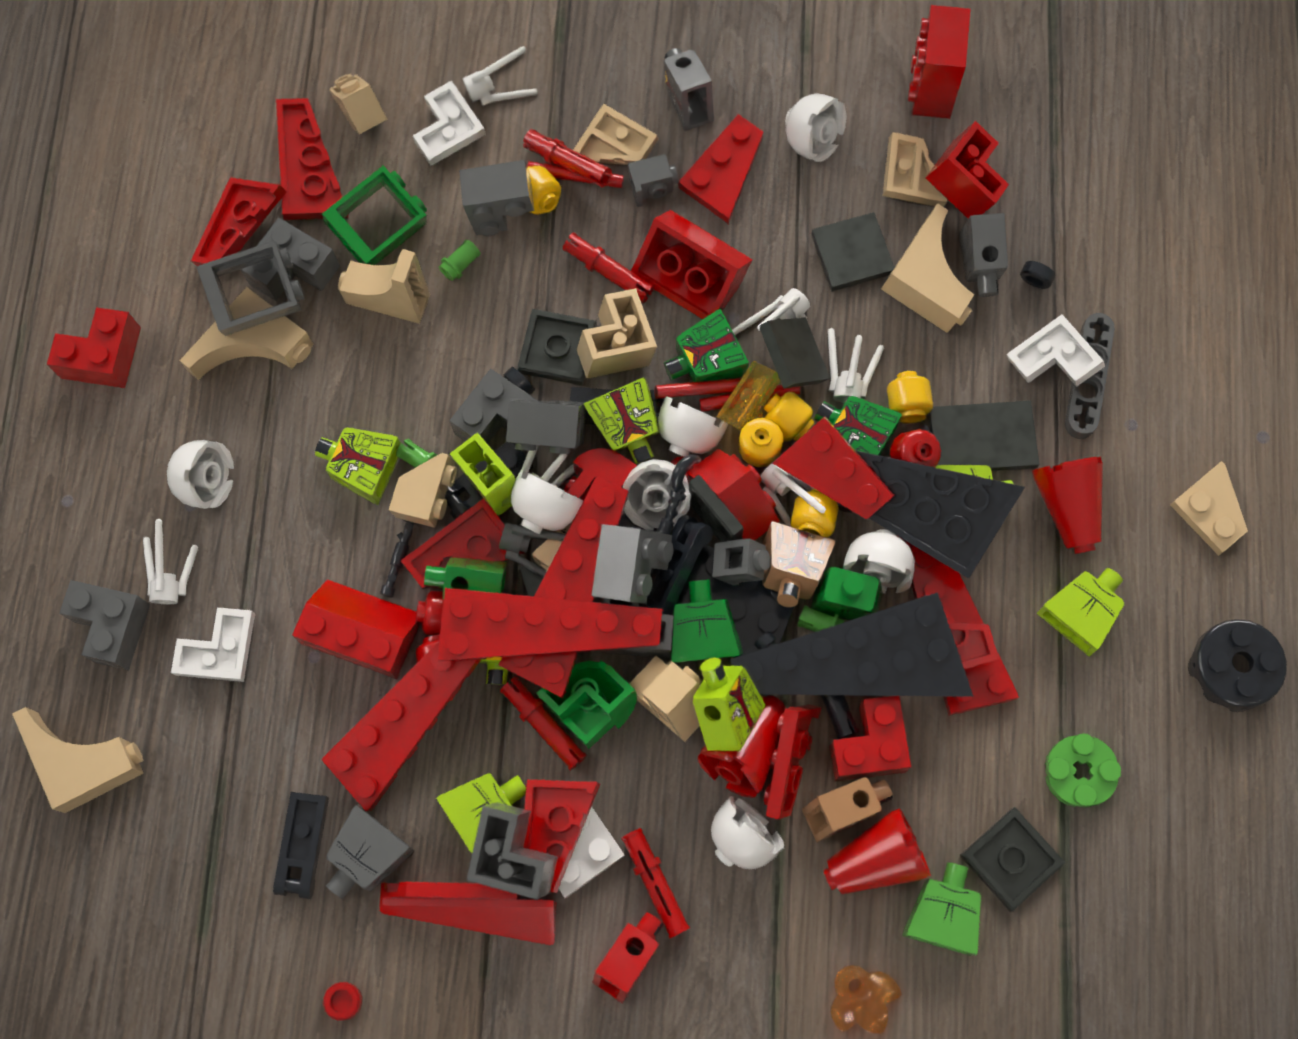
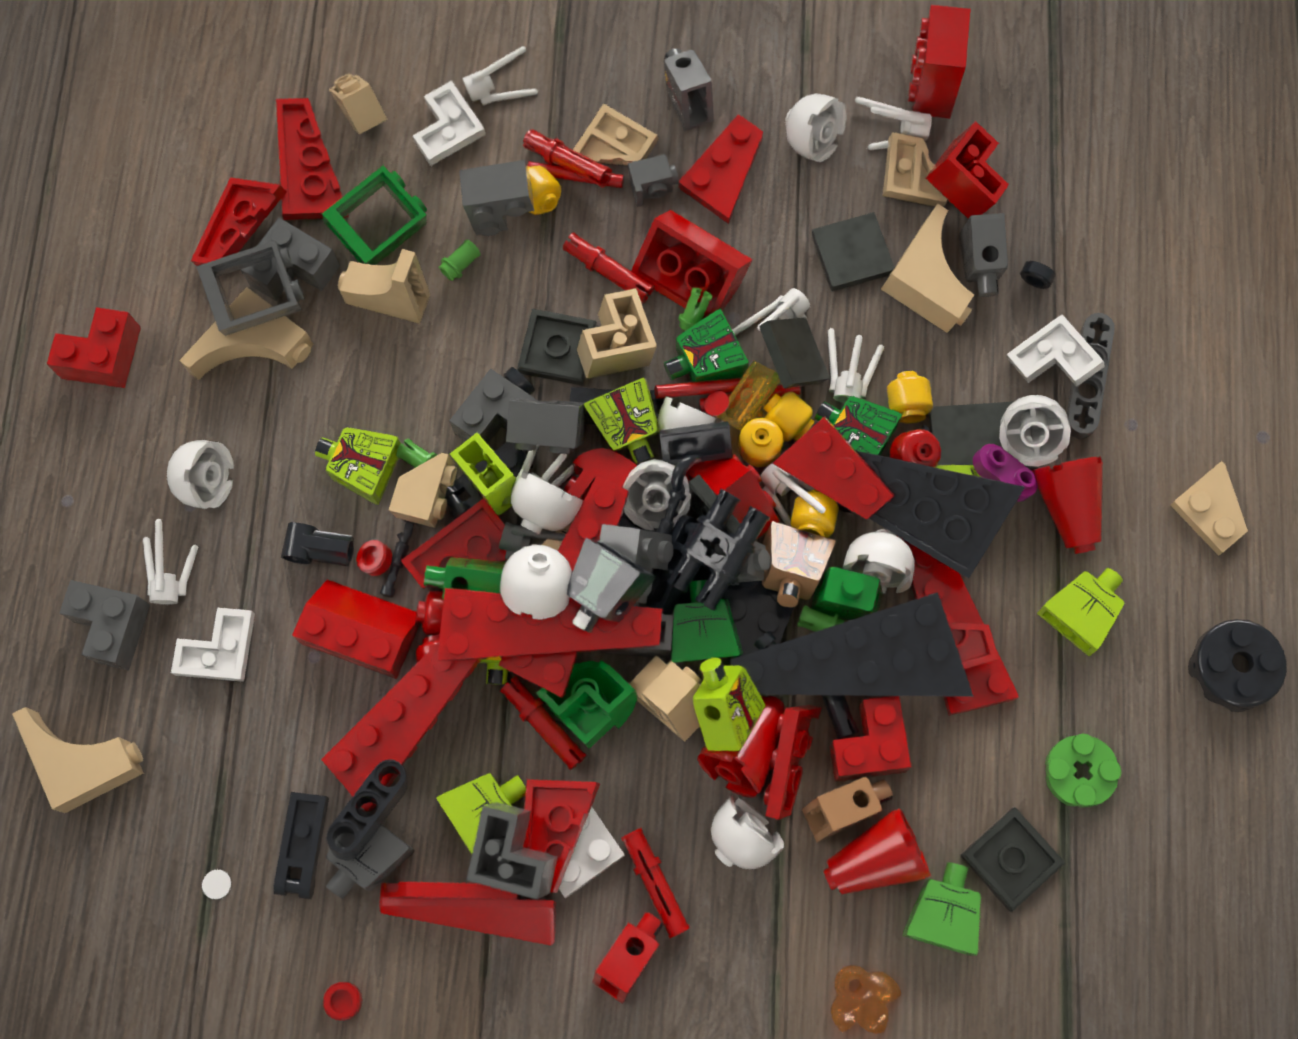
(216, 884): none -> white sticker
(308, 544): none -> black piece
(369, 792): none -> black beam
(374, 558): none -> red tile
(536, 581): none -> white cylinder
(605, 584): none -> torso
(694, 310): none -> bright green pin
(706, 440): none -> black tile
(716, 403): none -> red sticker
(736, 546): none -> black pin
(912, 122): none -> white plant
(999, 465): none -> magenta plate
(1035, 430): none -> white cylinder

